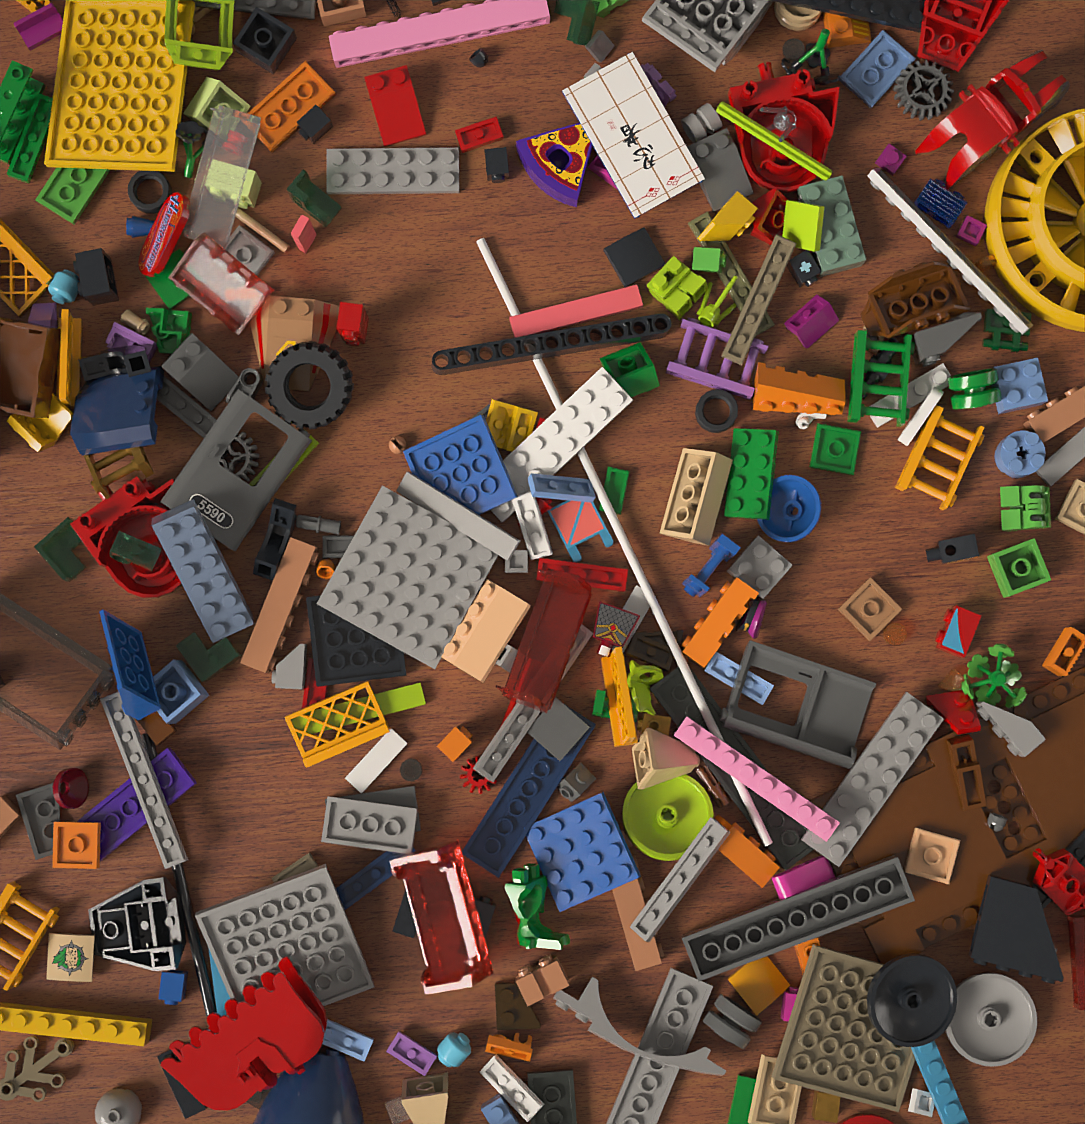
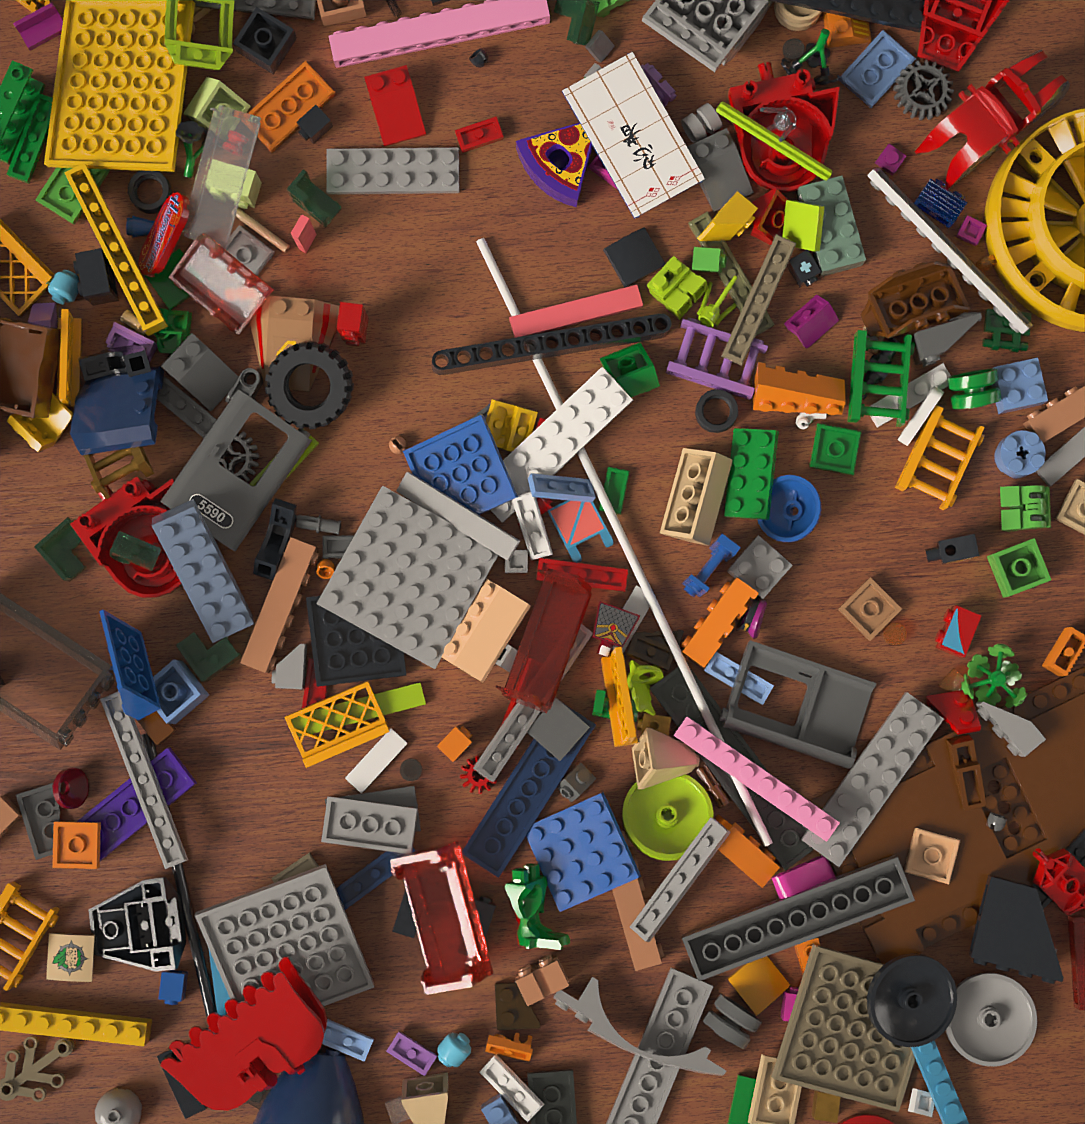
(116, 249): none -> yellow brick
(496, 164): black brick -> none

